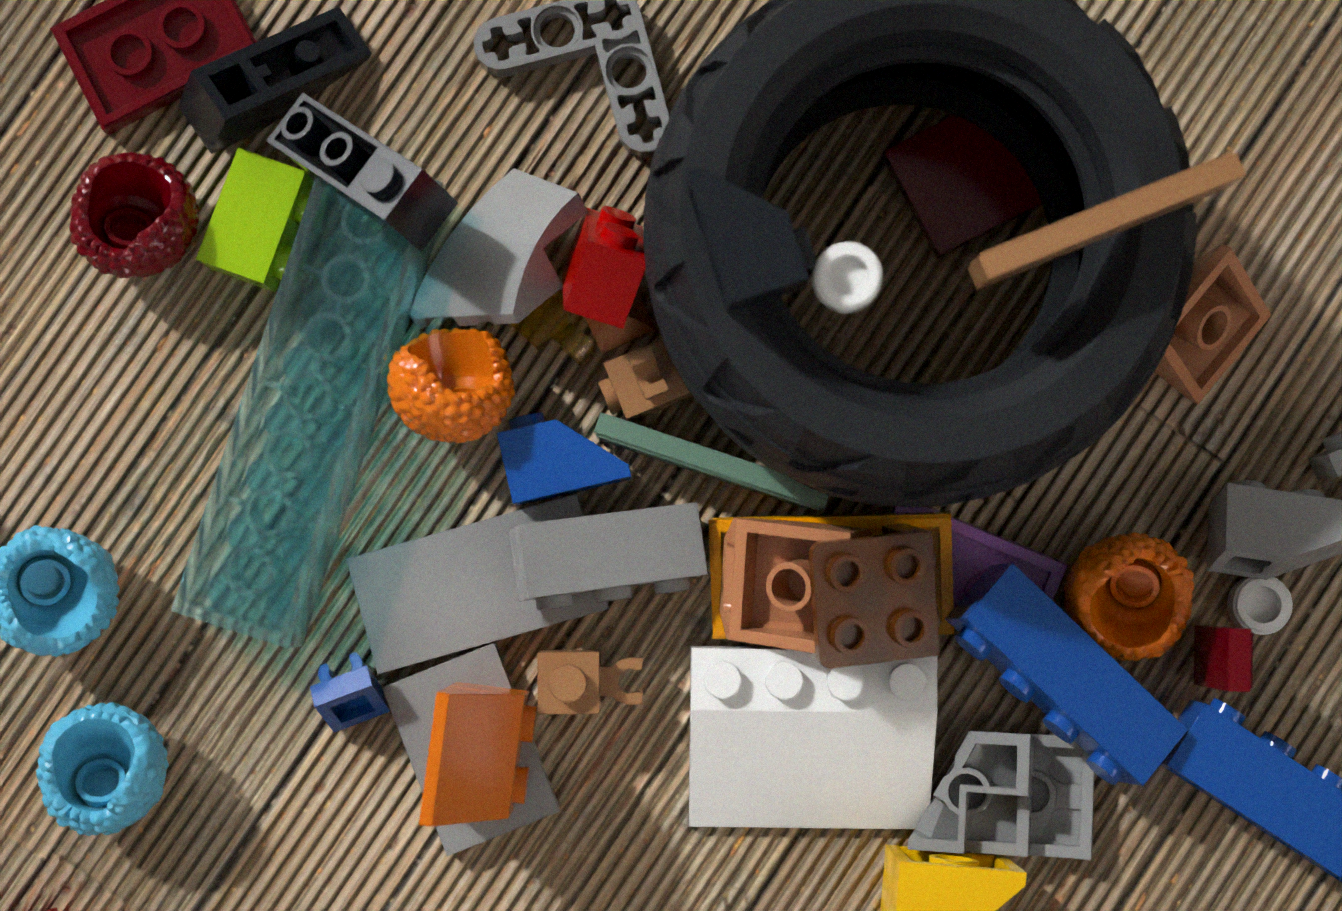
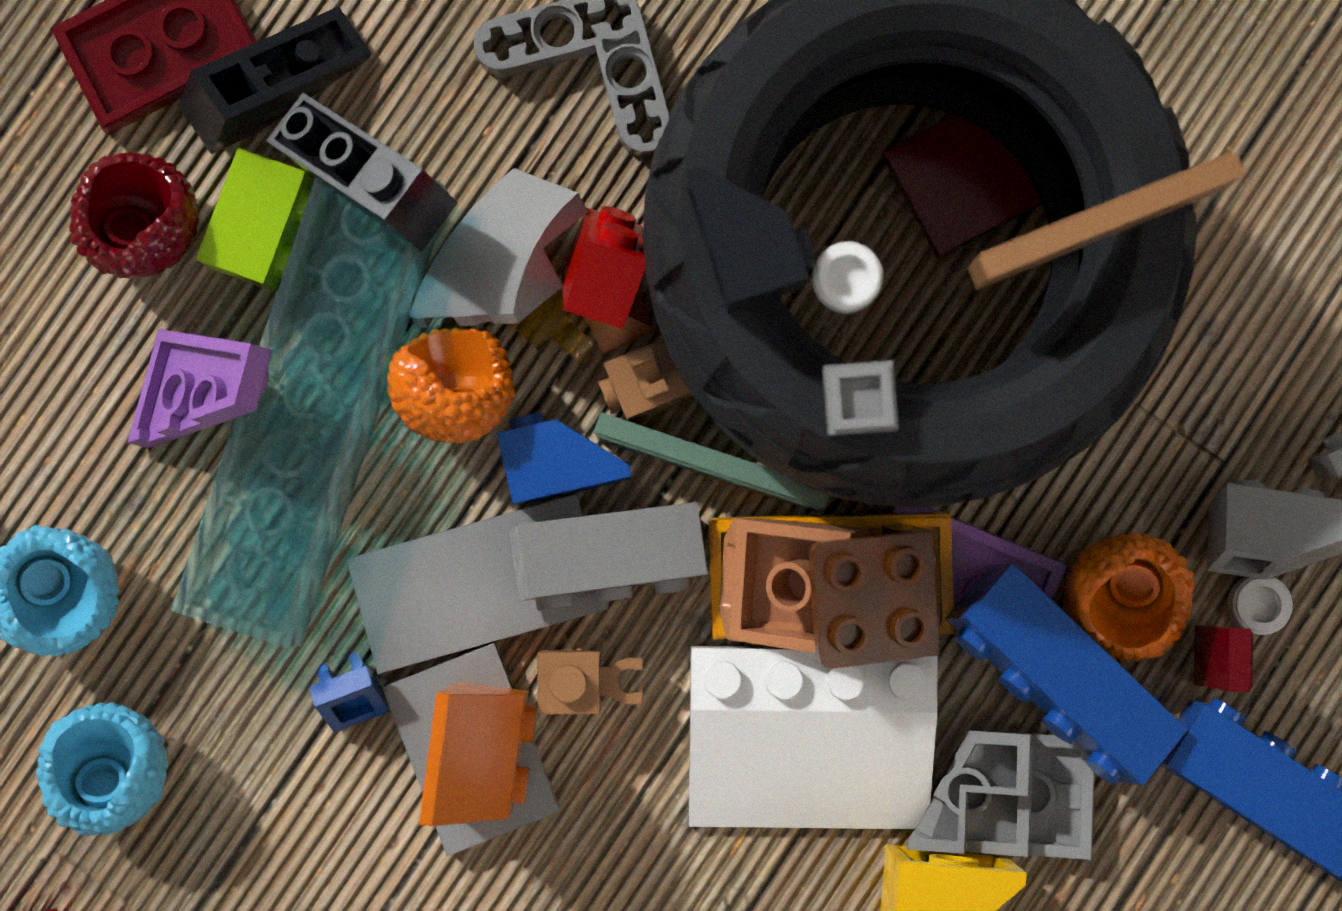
(196, 385): none -> medium lavender wing
(860, 398): none -> light grey tile
(1215, 324): nougat slope -> none

